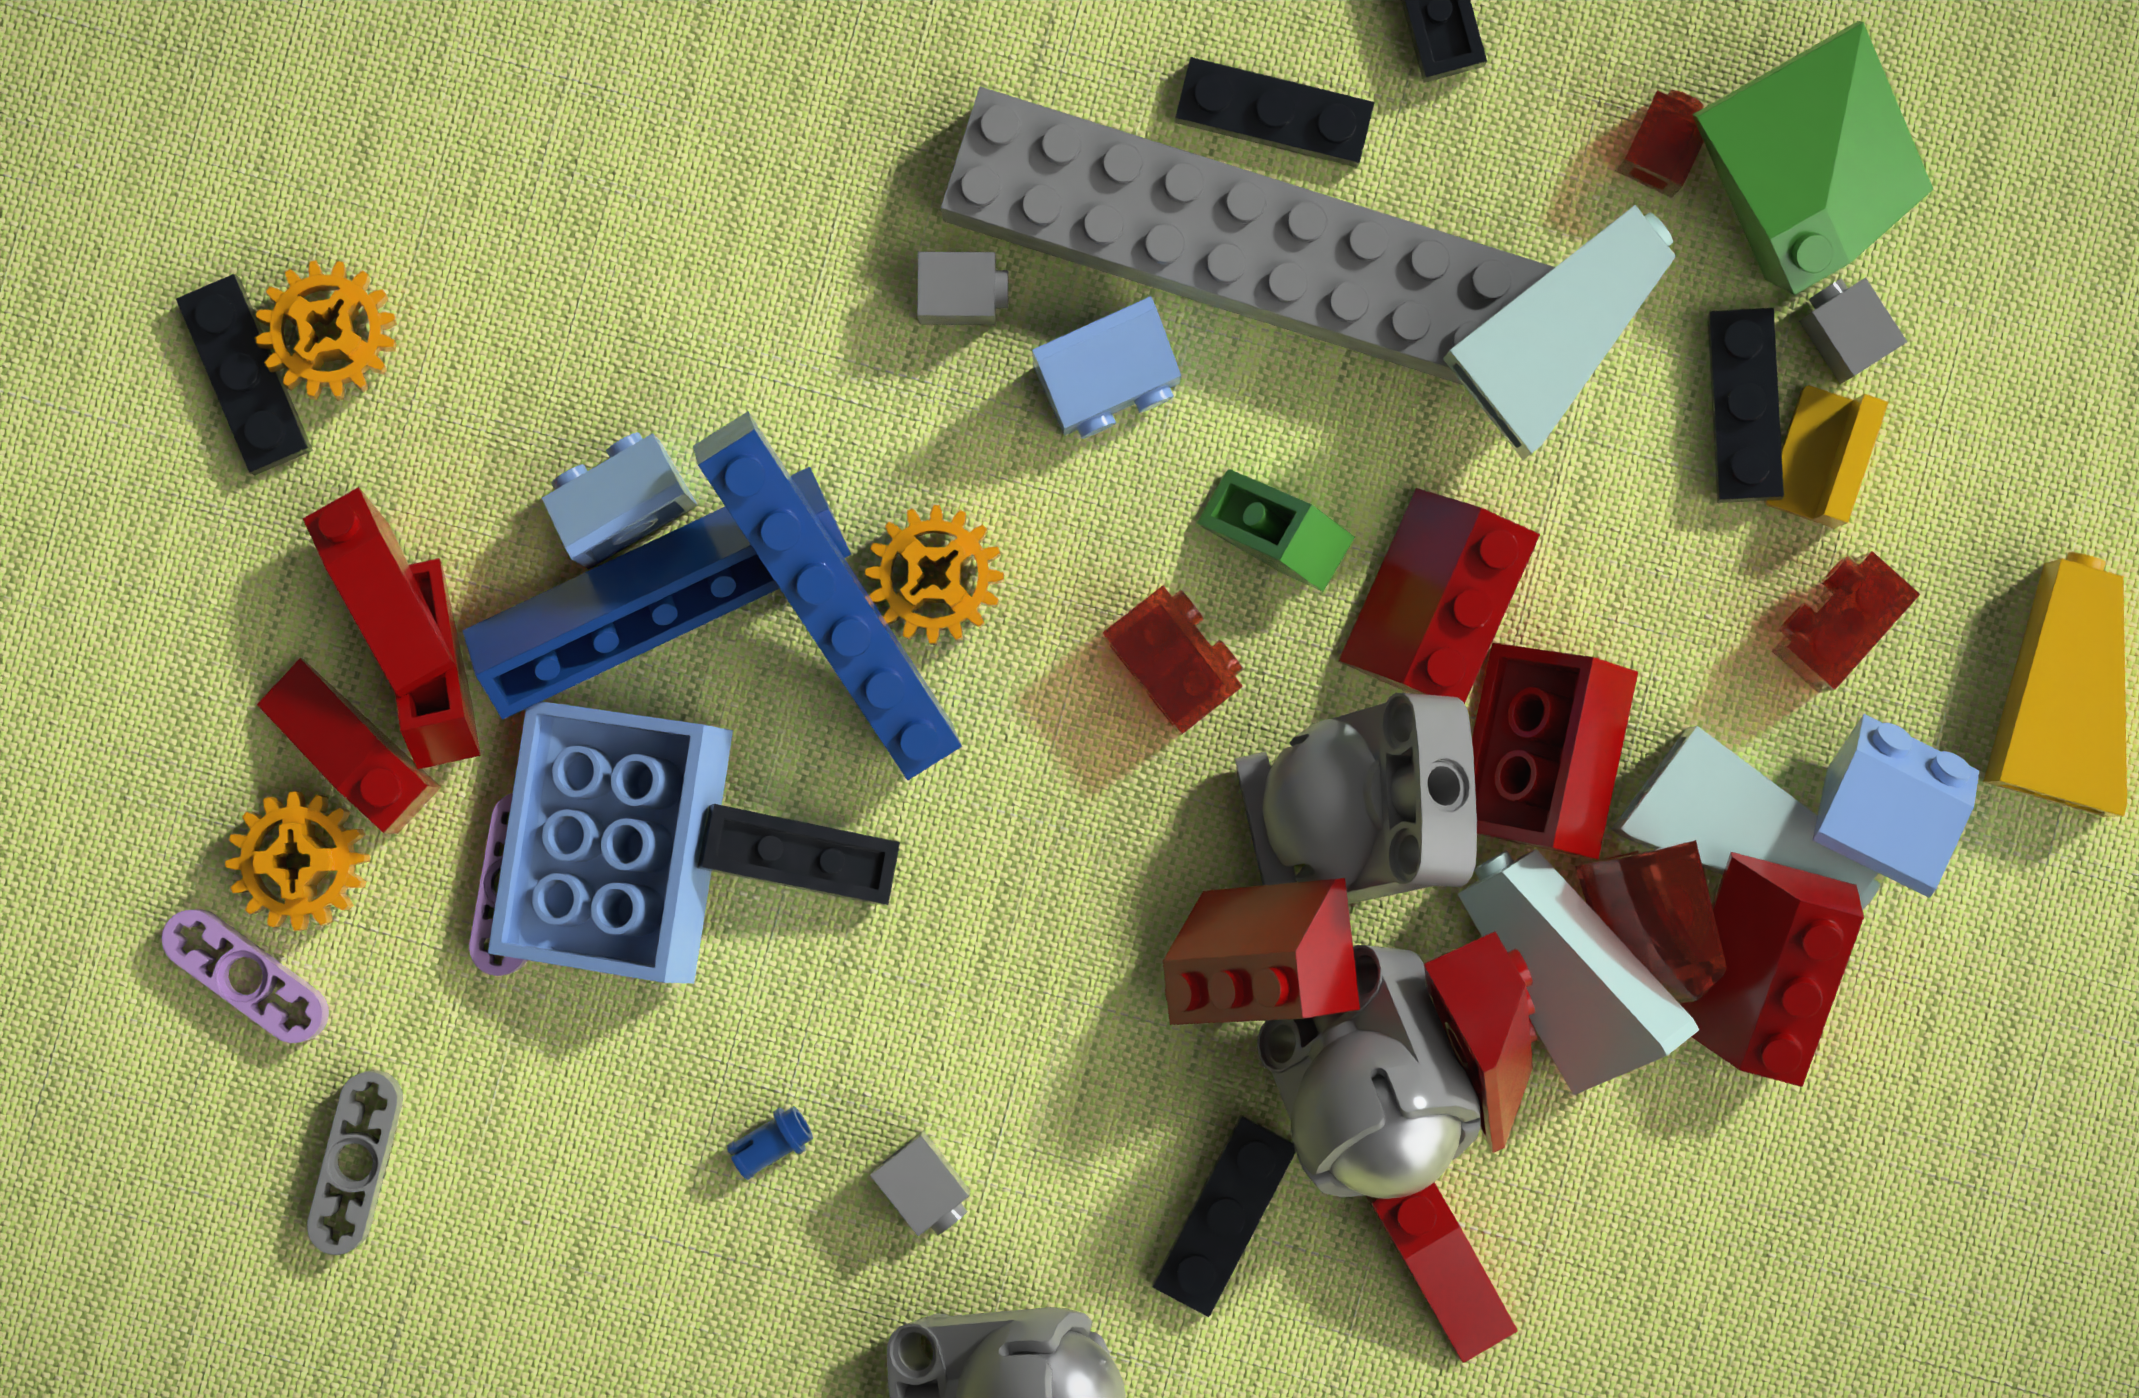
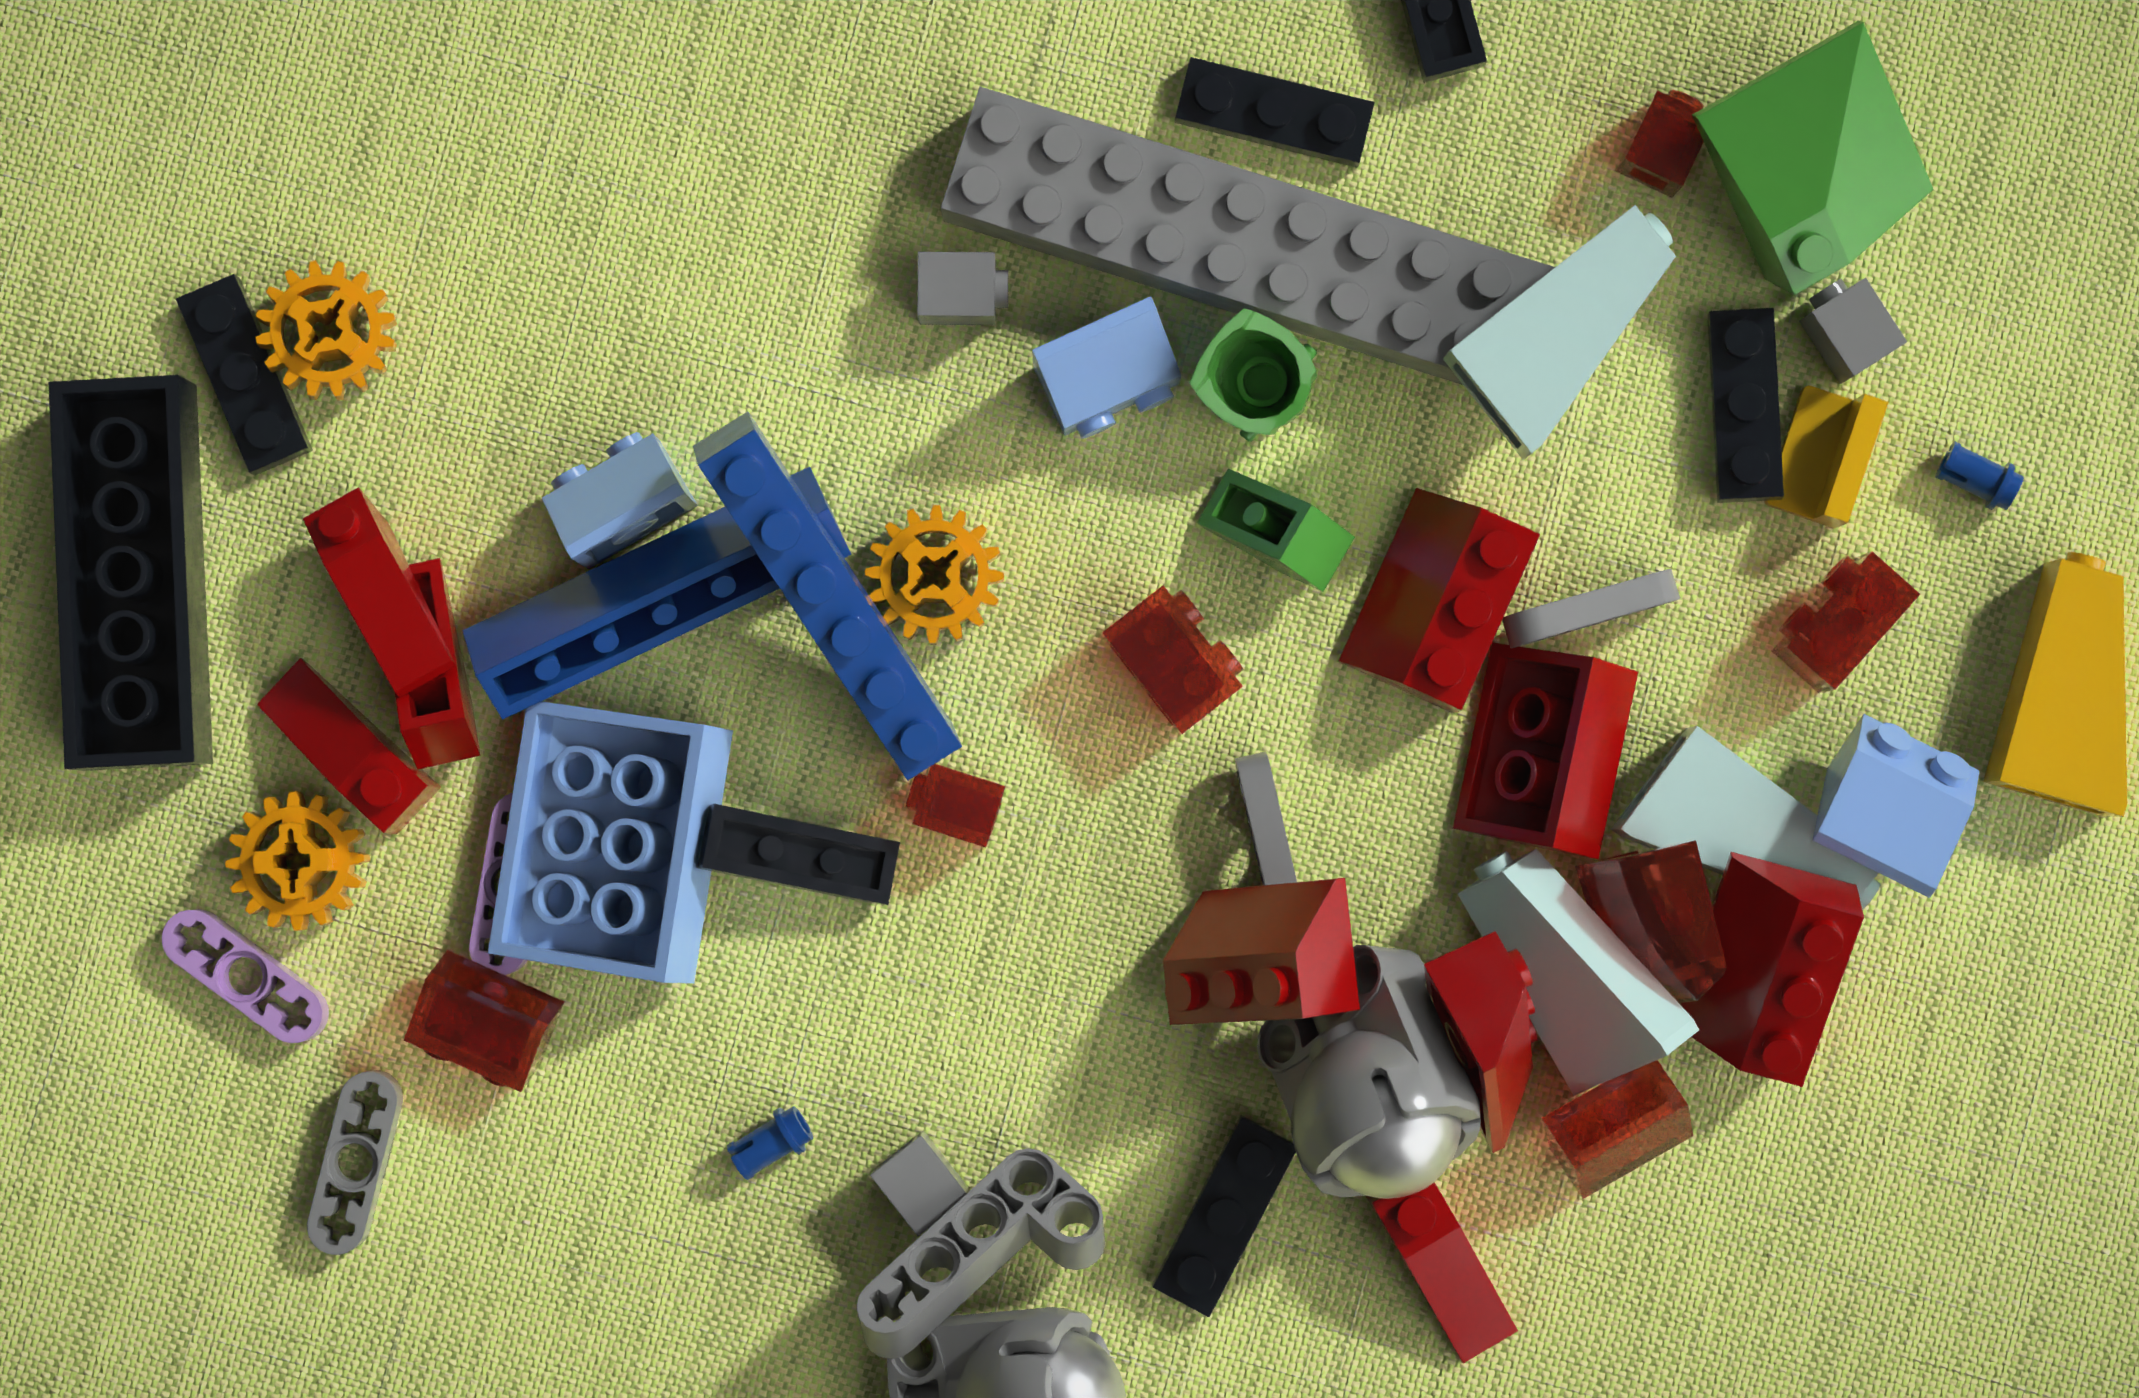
(130, 573): none -> black brick
(483, 1021): none -> clear red brick
(955, 804): none -> clear red brick
(975, 1259): none -> light grey beam
(1255, 374): none -> bright green helmet
(1378, 798): light grey piece -> none
(1590, 608): none -> light grey beam
(1617, 1127): none -> clear red brick
(1980, 476): none -> blue pin

